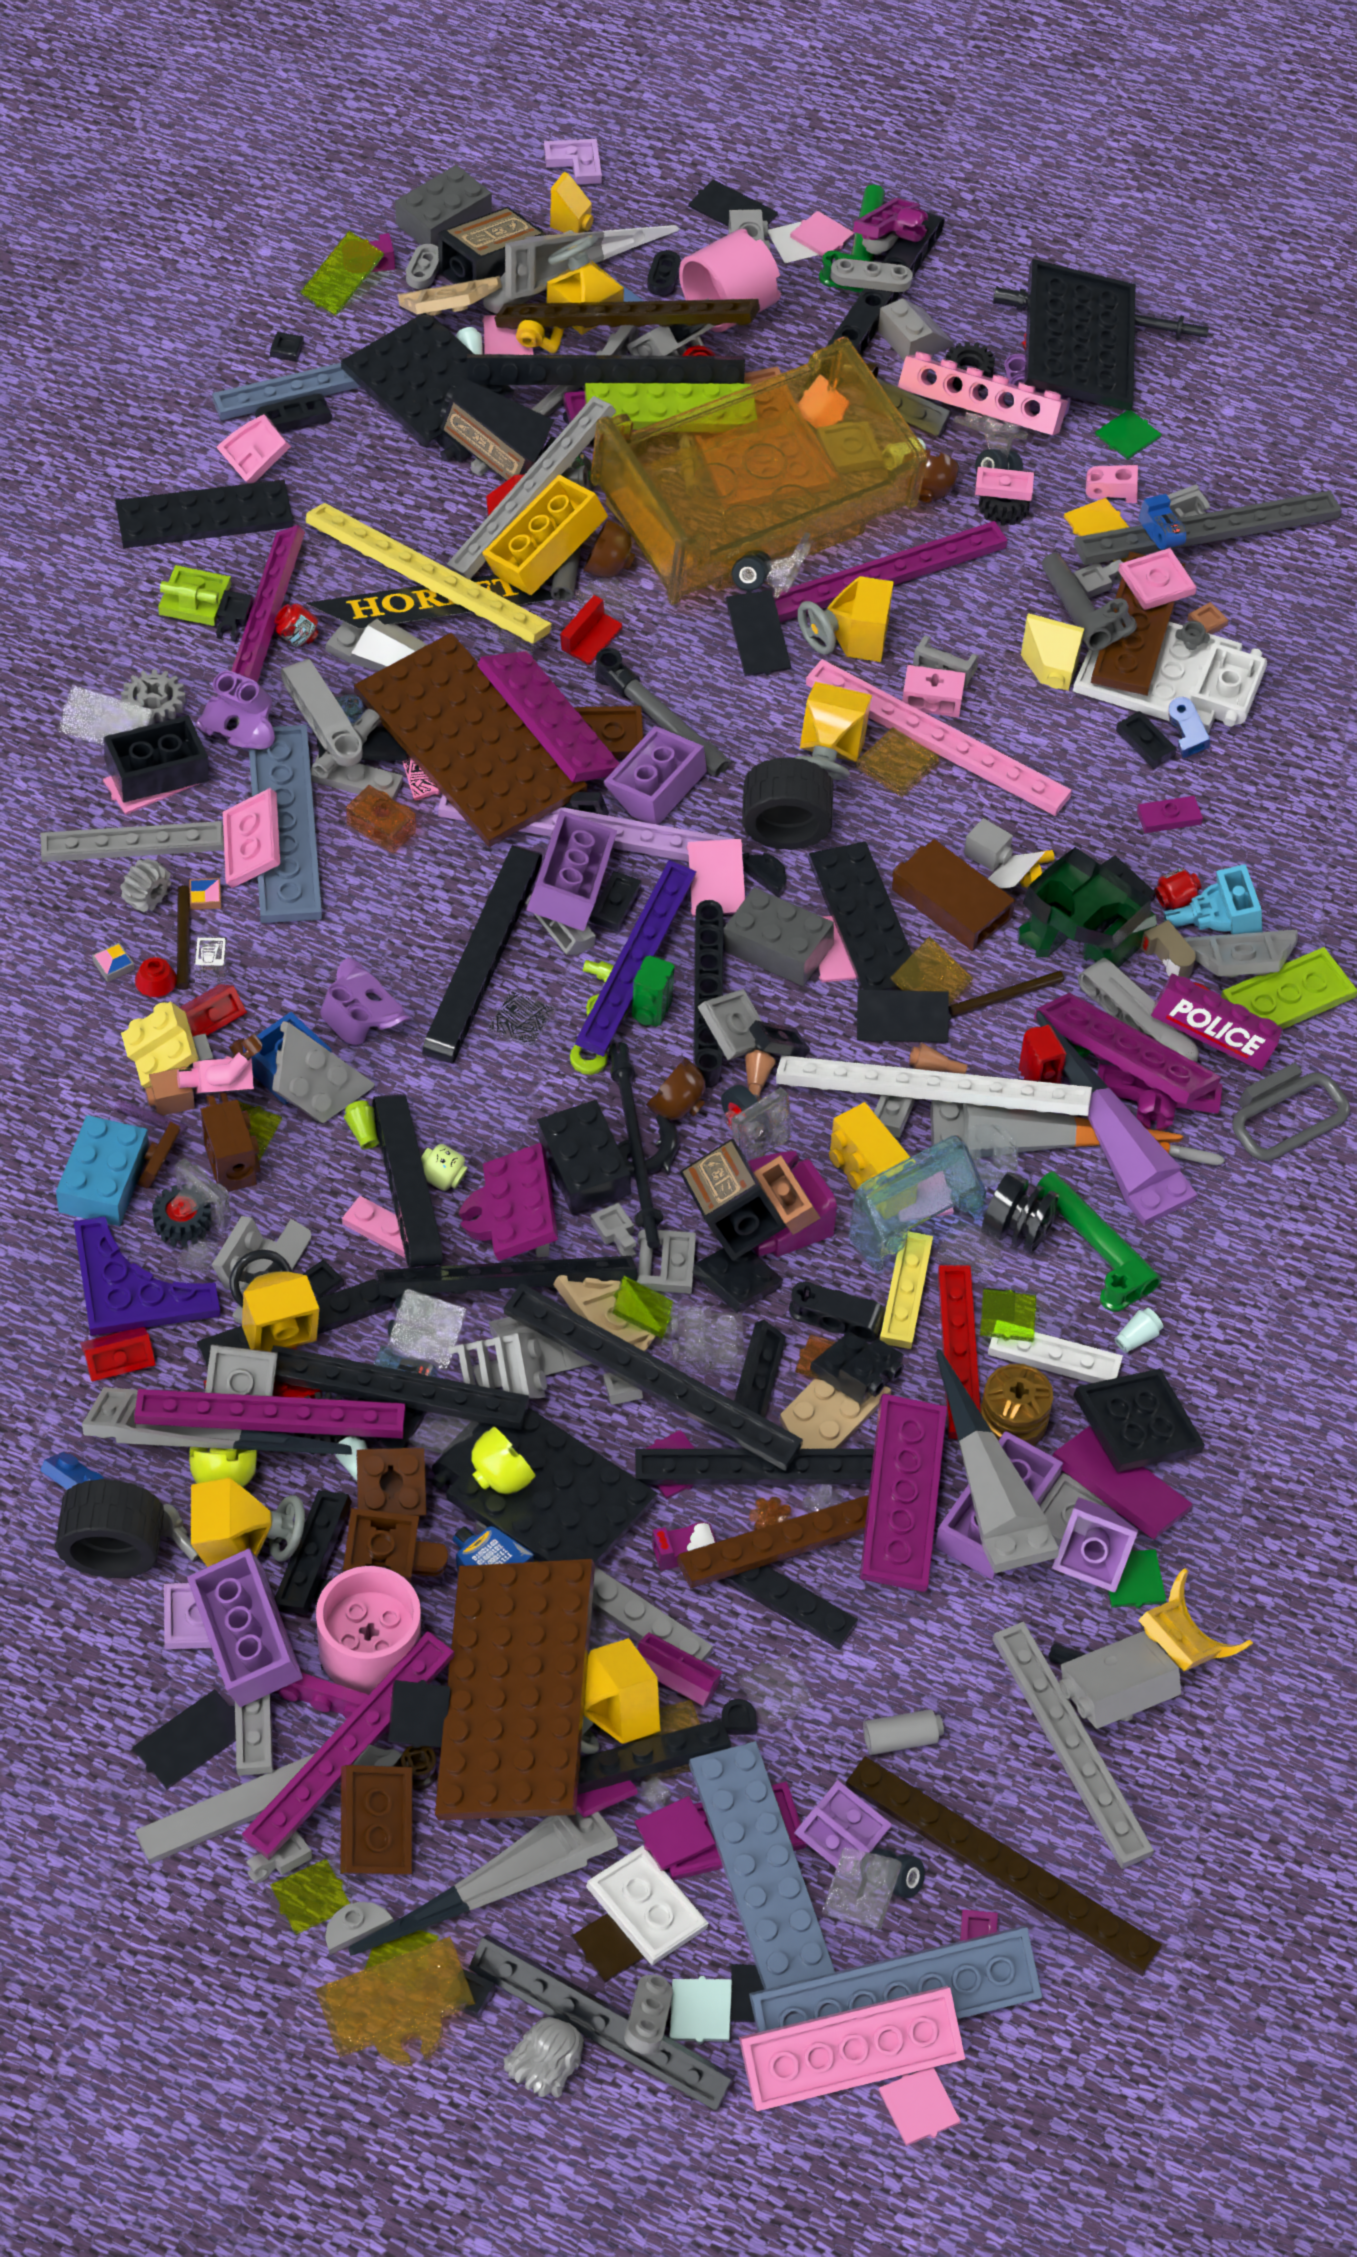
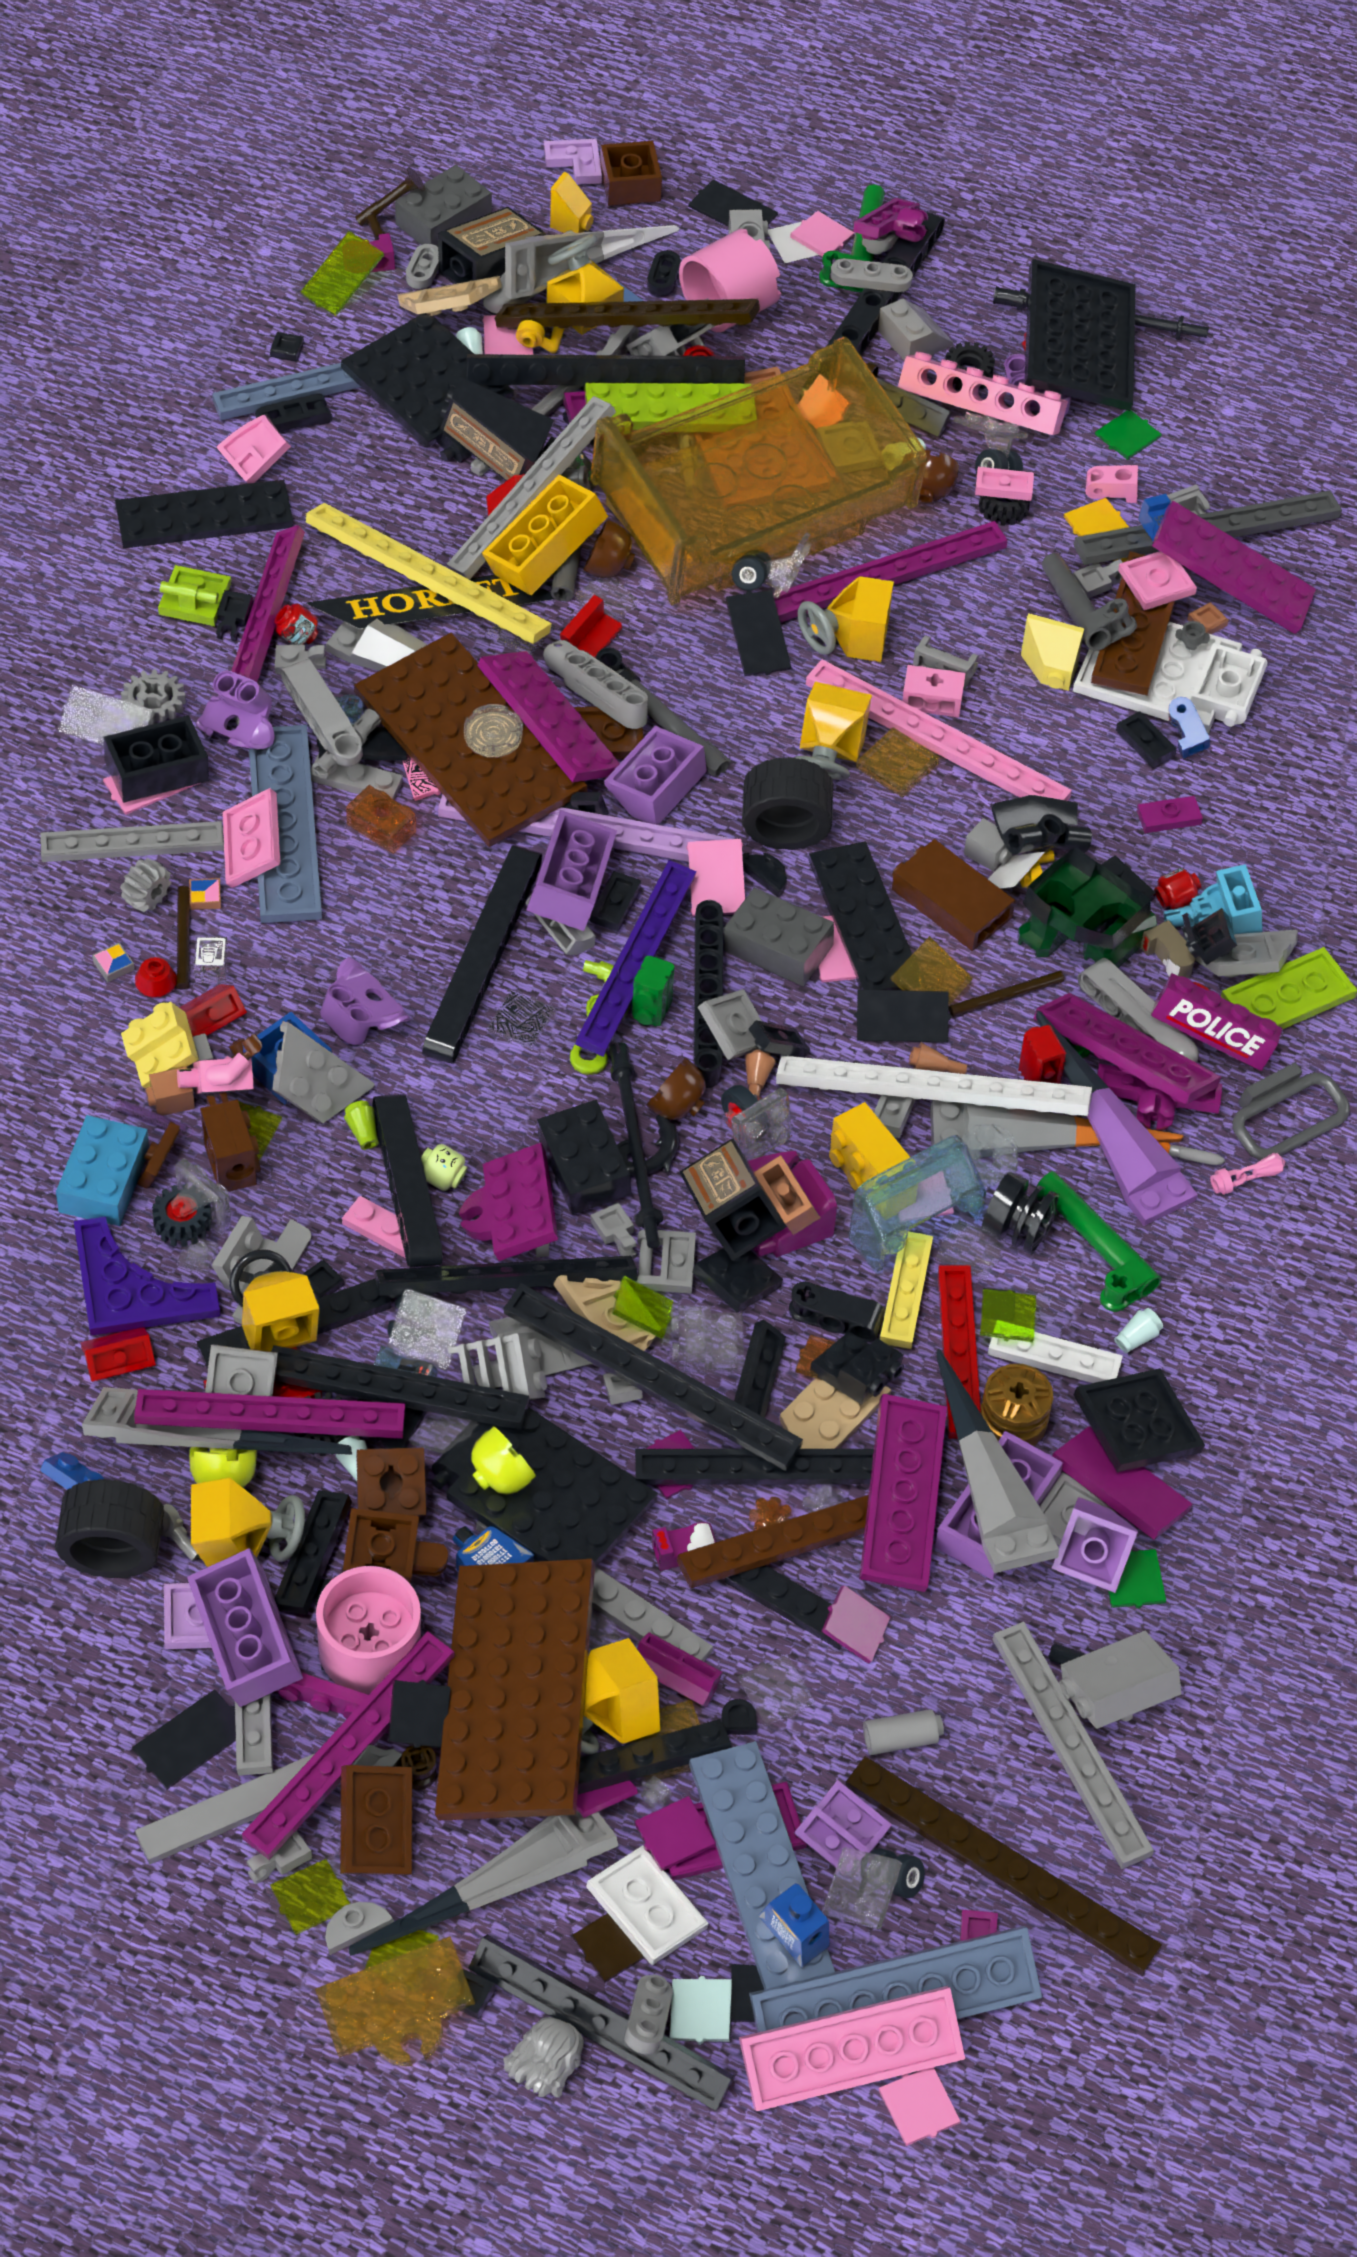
(291, 654): none -> light grey plate
(370, 214): none -> dark brown piece
(493, 730): none -> clear tile
(598, 684): none -> light grey piece
(630, 173): none -> reddish brown brick
(795, 1921): none -> blue torso
(856, 1624): none -> piece
(1040, 824): none -> black panel
(1178, 1633): yellow piece -> none
(1210, 937): none -> black bracket
(1233, 567): none -> magenta plate
(1268, 1166): none -> bright pink piece

